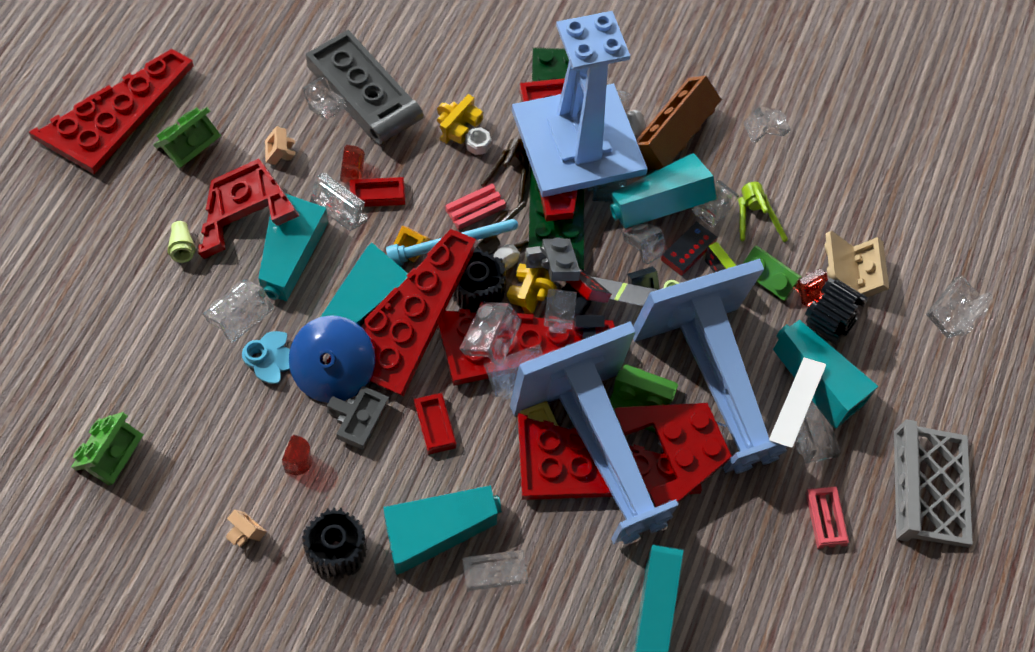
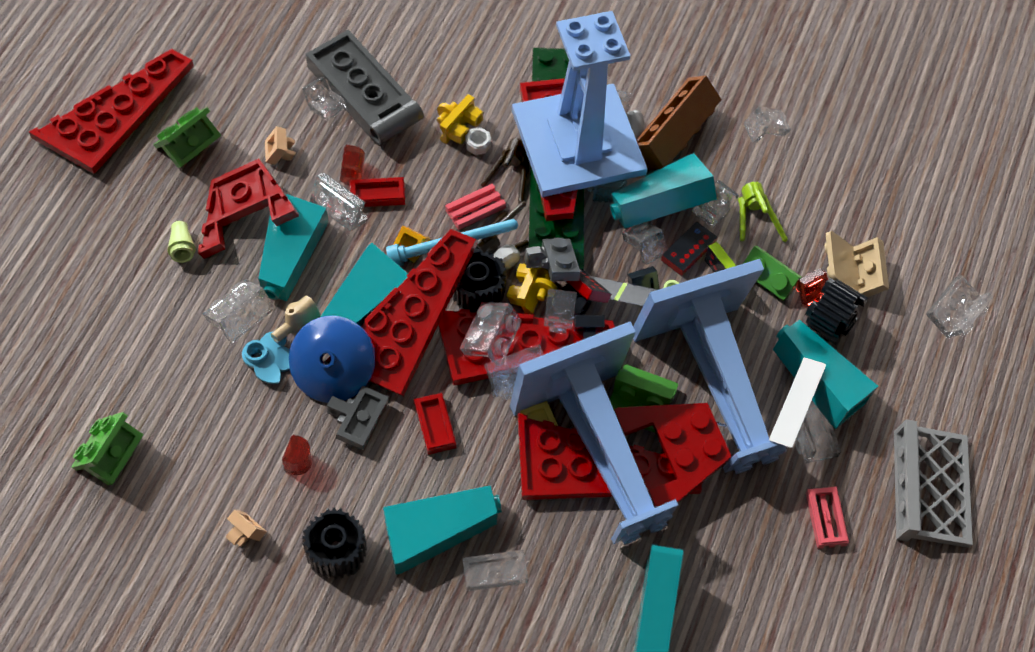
(296, 316): none -> tan piece

